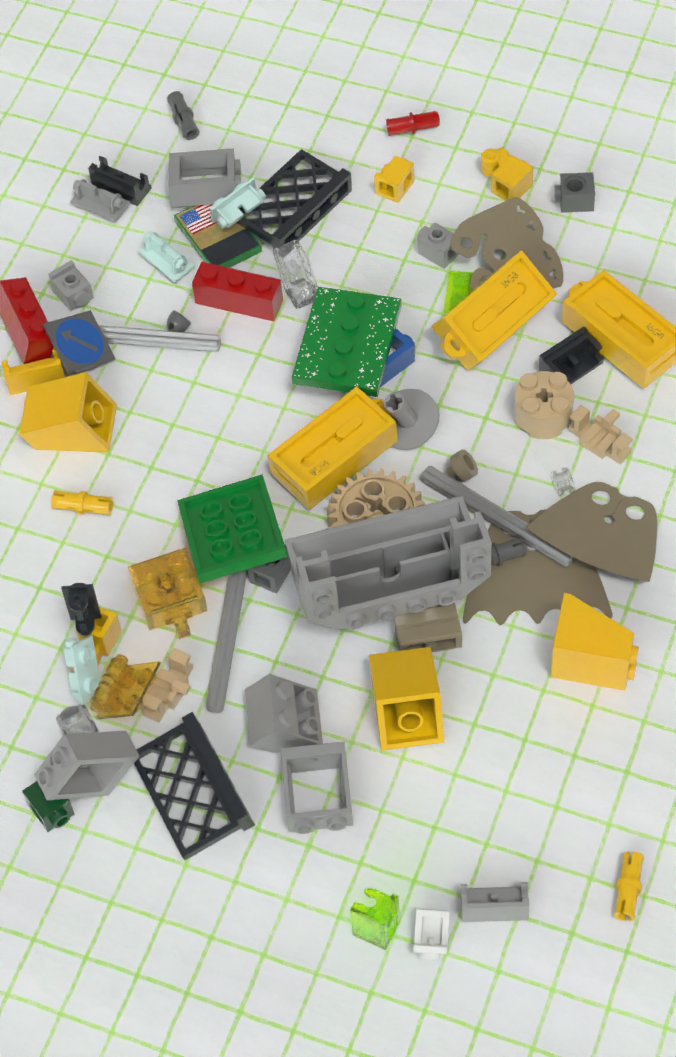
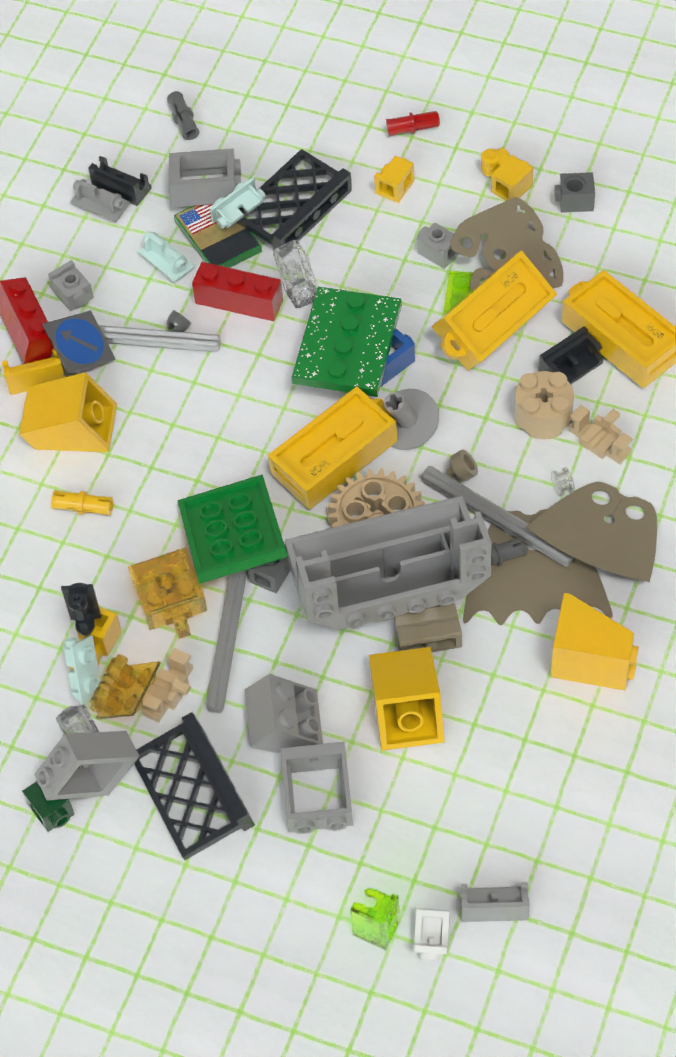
(628, 886): yellow pin -> none

